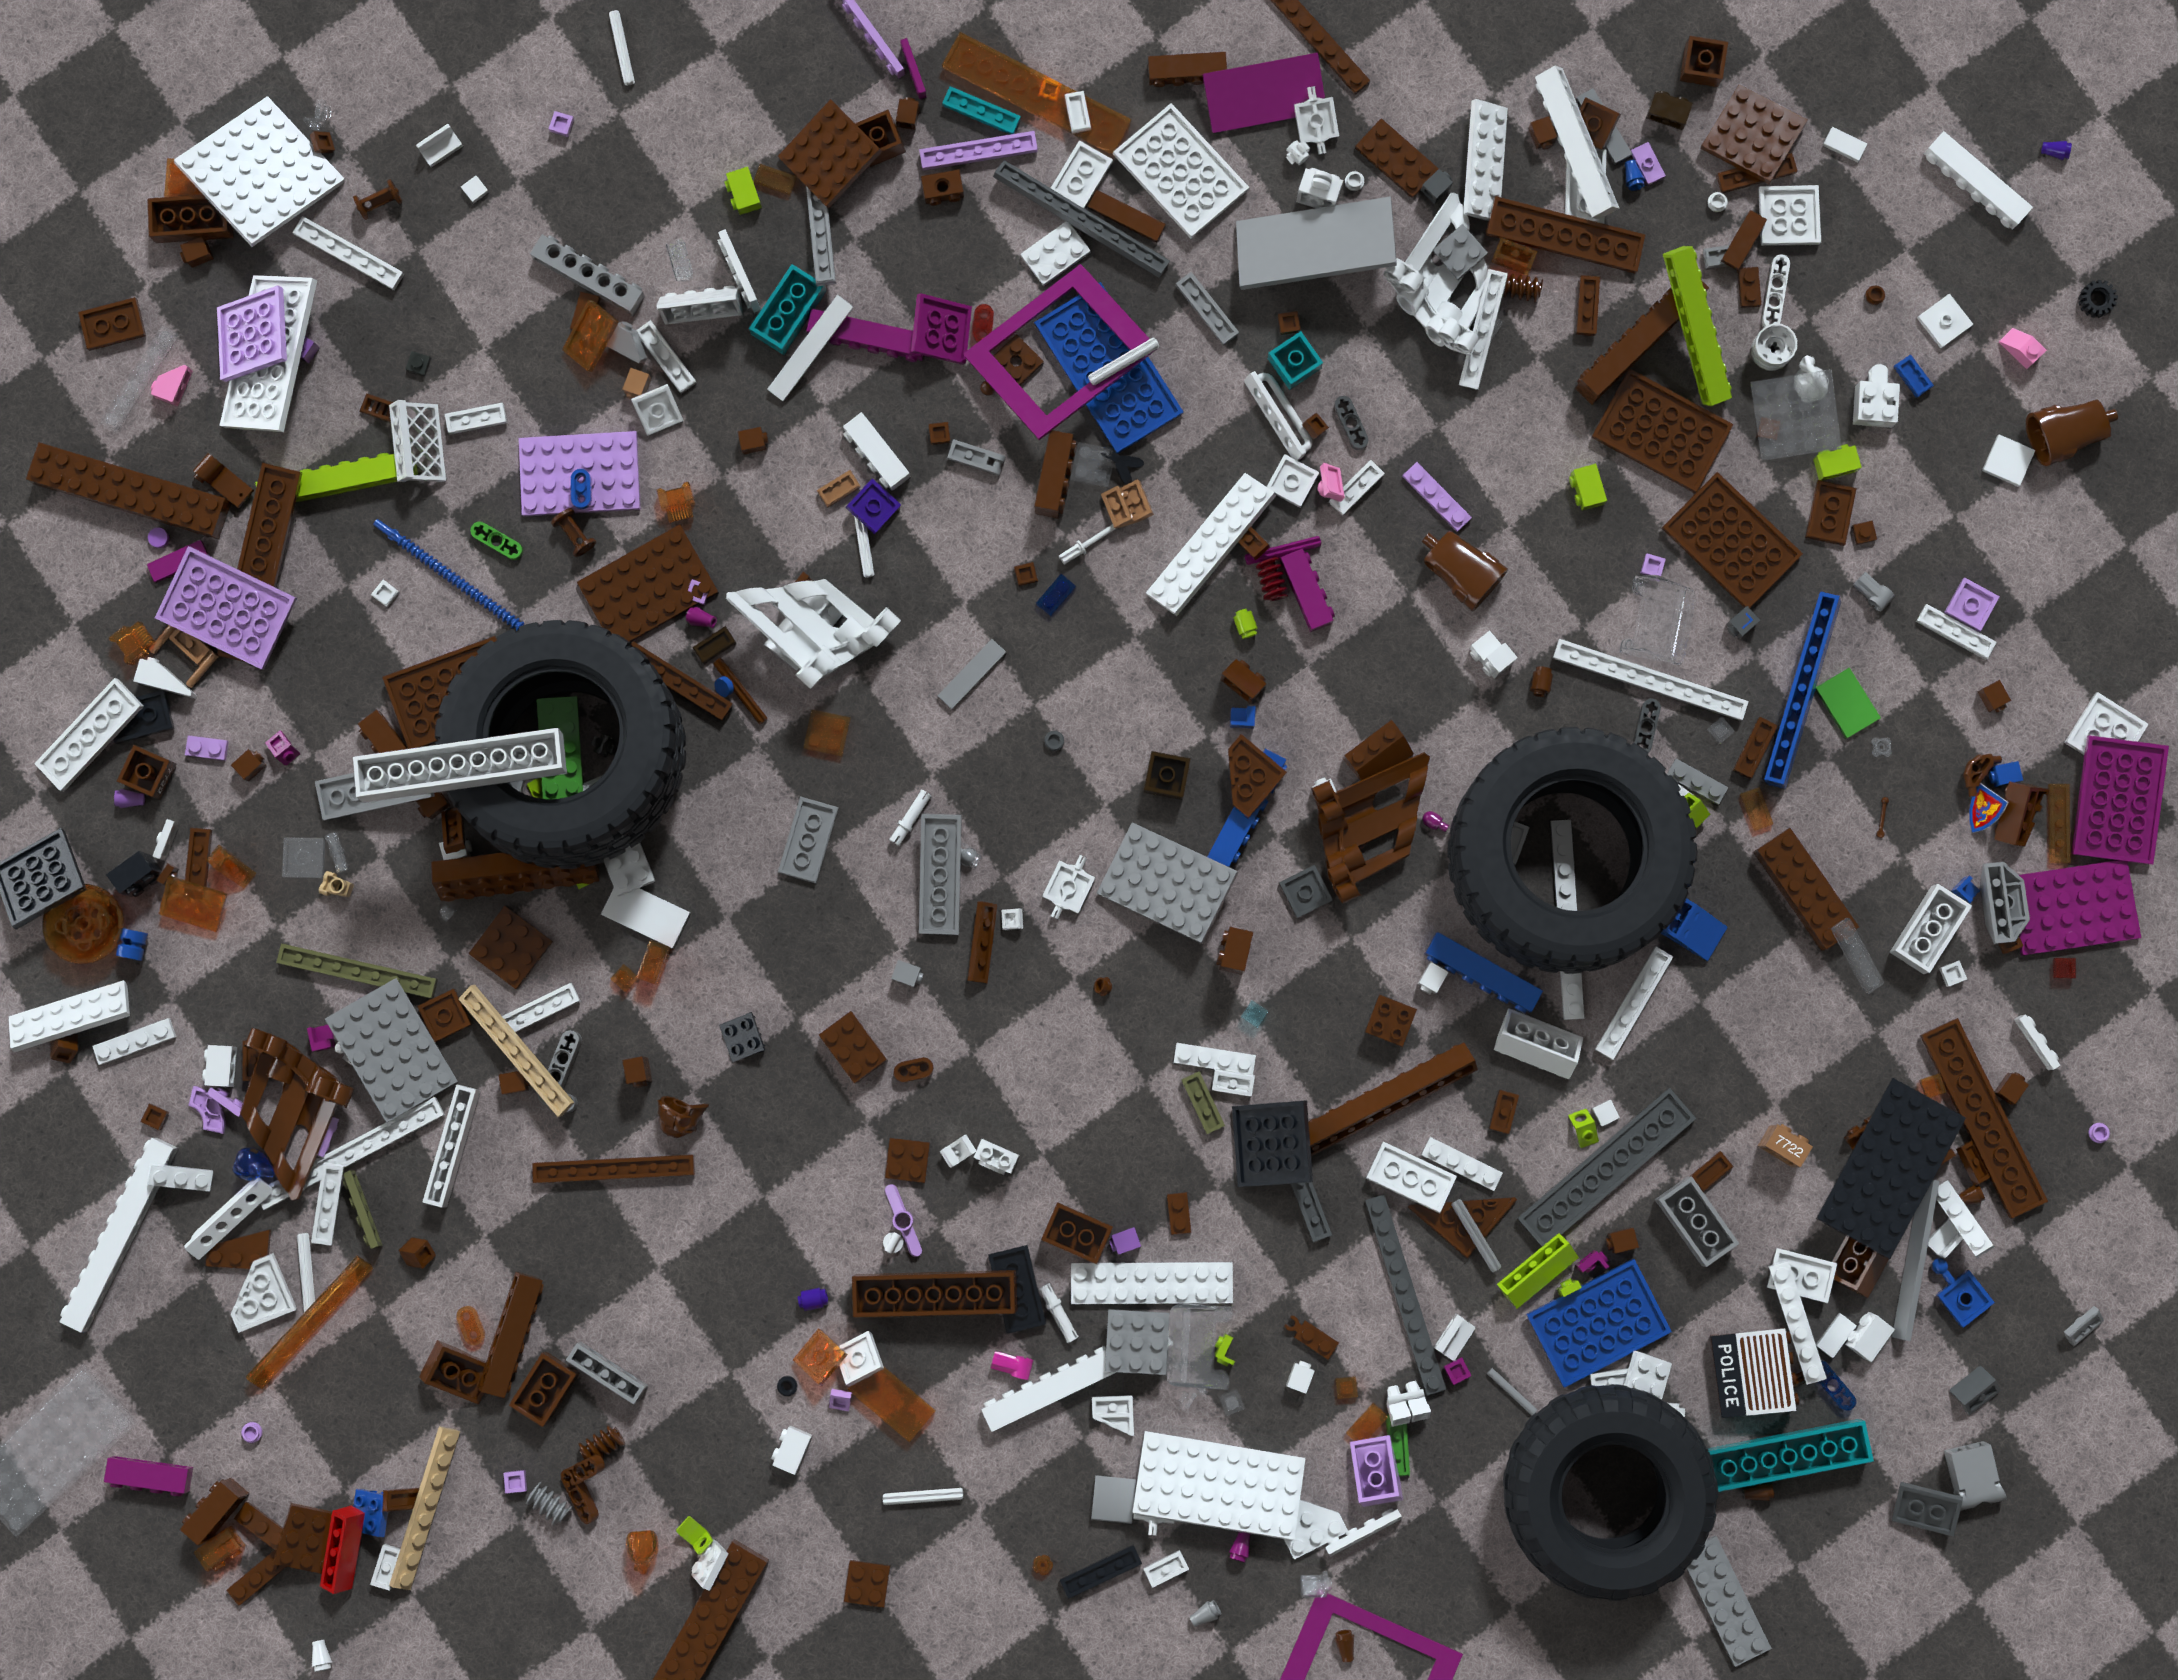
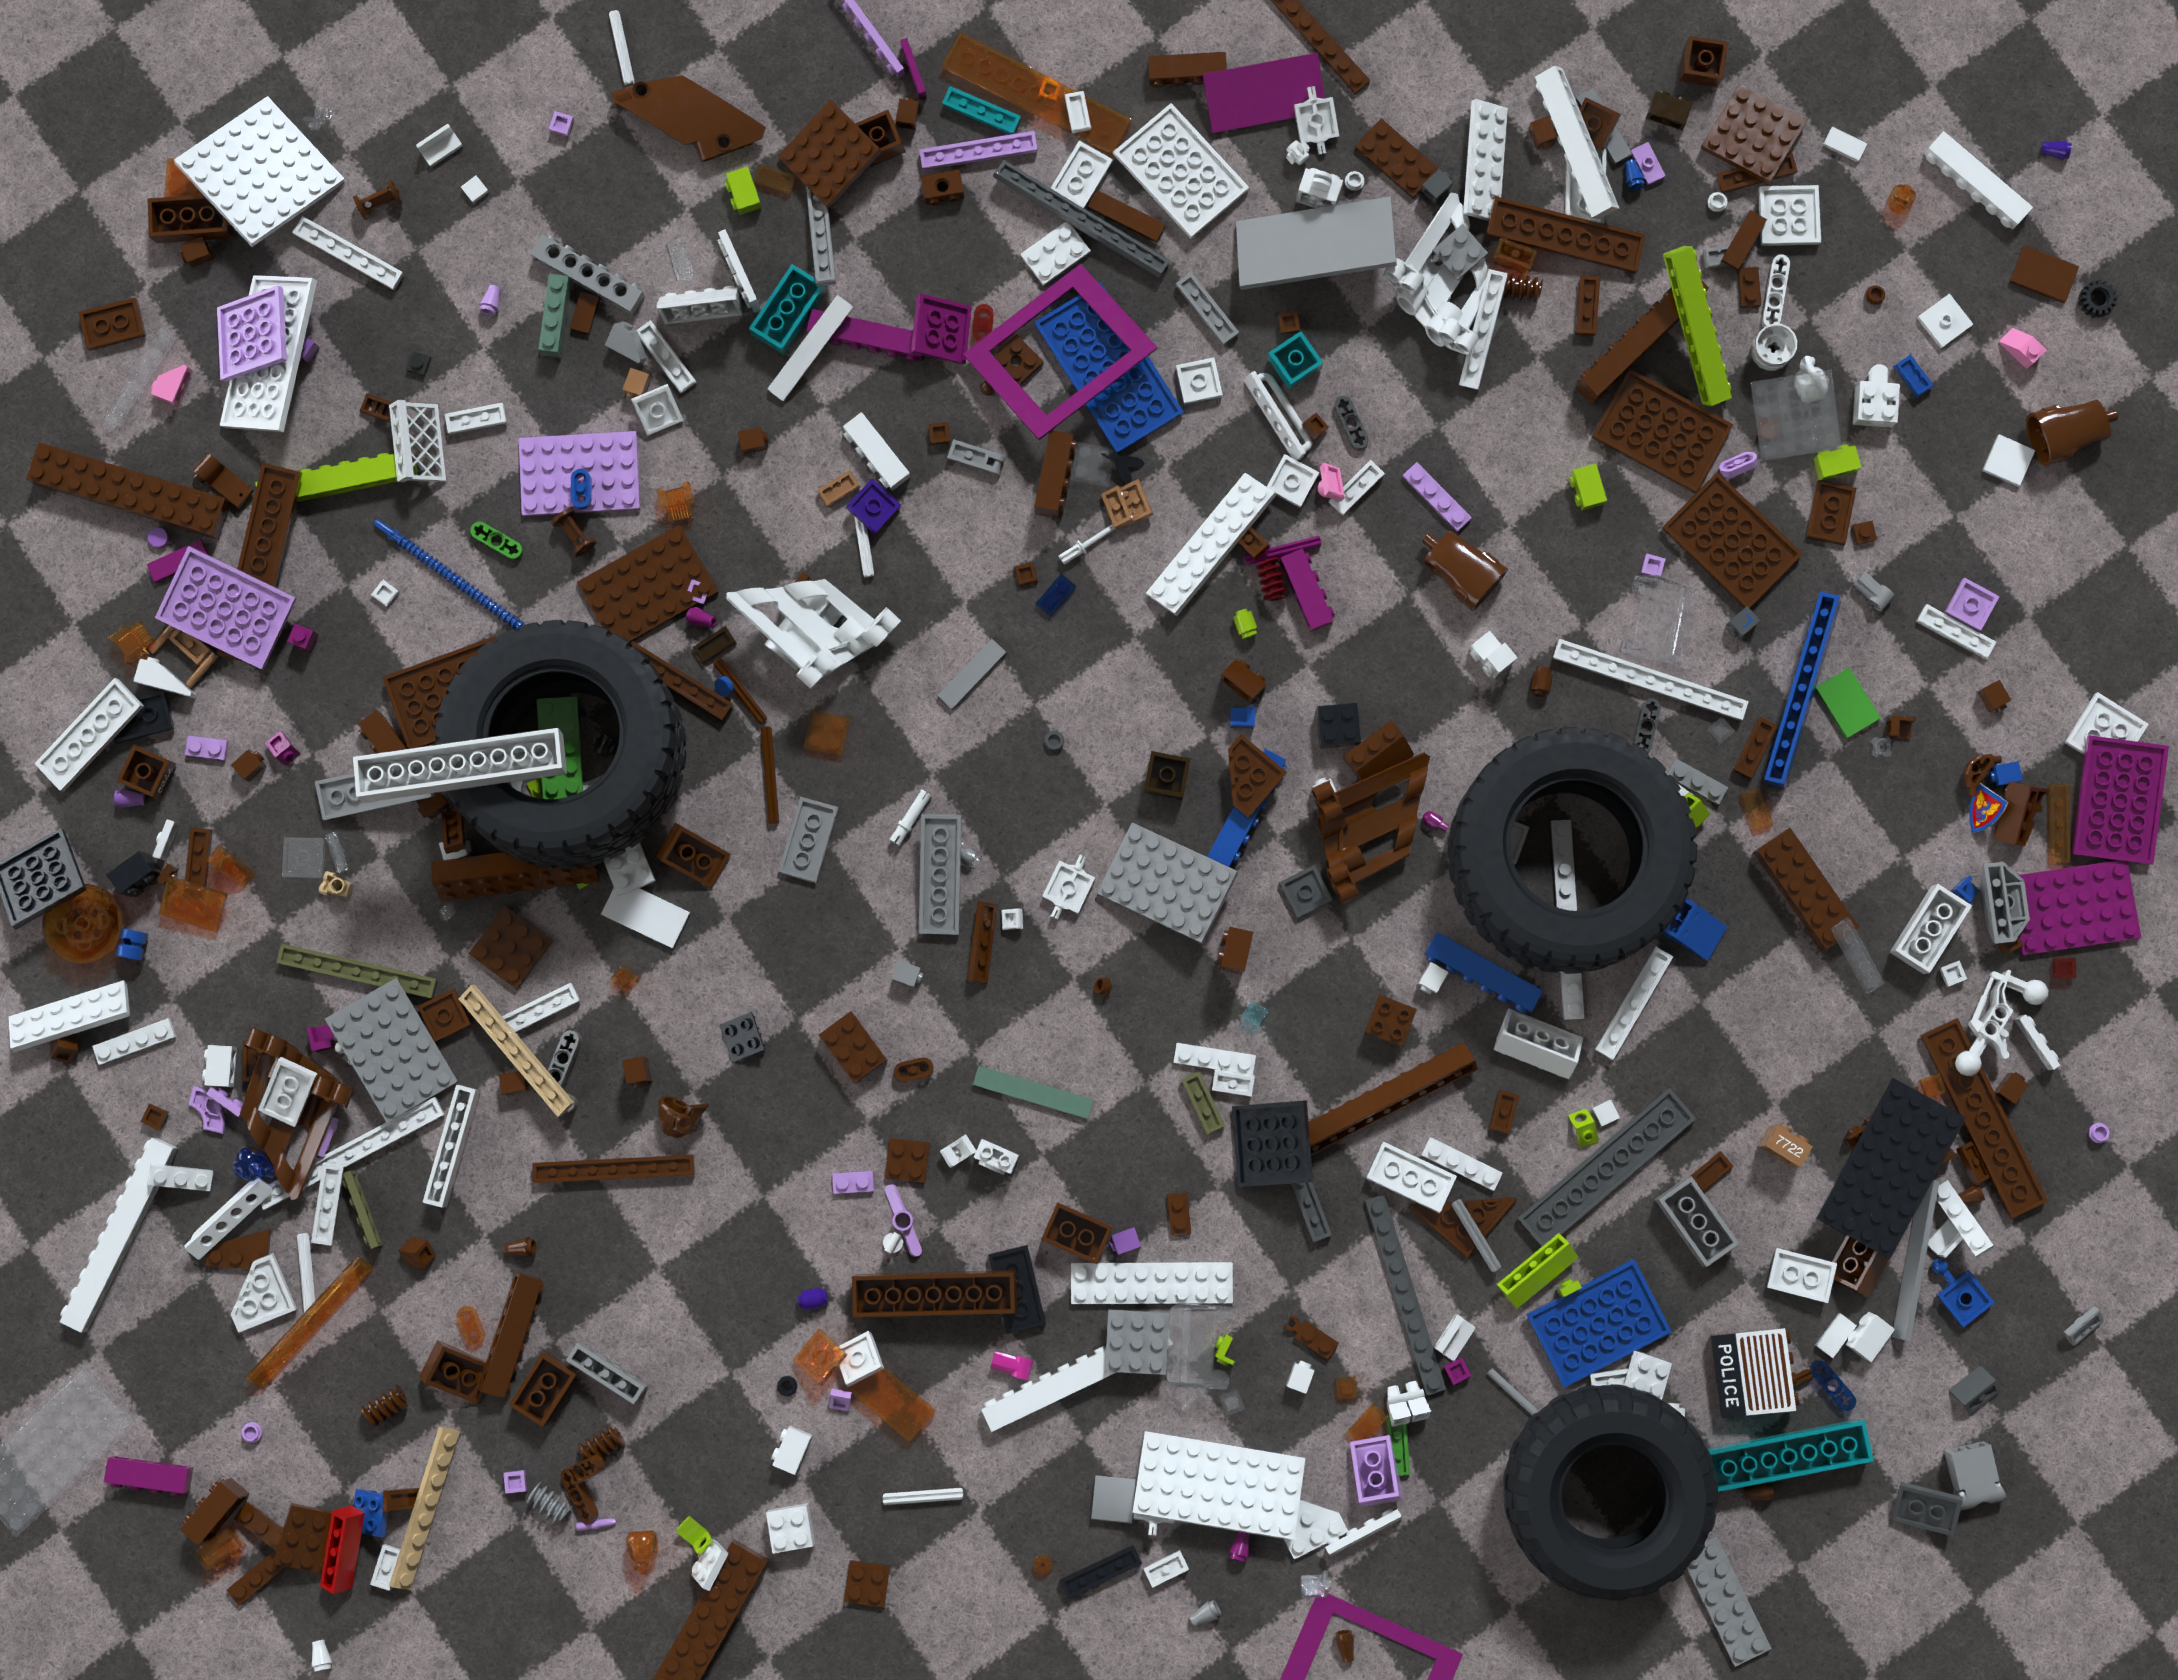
(287, 1091): none -> white plate
(302, 637): none -> magenta brick
(322, 142): reddish brown plate -> none
(385, 1406): none -> reddish brown piece
(490, 302): none -> lavender cone
(522, 1247): none -> reddish brown cone
(555, 315): none -> sand green brick
(590, 335): clear orange plate -> none
(597, 1524): none -> lavender piece
(653, 962): clear orange brick -> none
(691, 115): none -> reddish brown panel
(692, 855): none -> reddish brown slope
(769, 775): none -> reddish brown axle
(790, 1528): none -> white brick
(853, 1182): none -> lavender plate
(1033, 1092): none -> sand green tile
(1058, 1313): white pin -> none
(1115, 1412): white wing -> none
(1123, 361): white axle -> none
(1199, 380): none -> white plate
(1338, 725): none -> black brick
(1589, 1261): magenta bracket -> none
(1622, 1240): reddish brown brick -> none
(1738, 464): none -> lavender plate
(1797, 1322): white plate -> none
(1880, 833): reddish brown hinge -> none
(1899, 727): none -> reddish brown panel
(1901, 198): none -> clear orange head
(2033, 991): none -> white piece
(2044, 274): none -> reddish brown tile

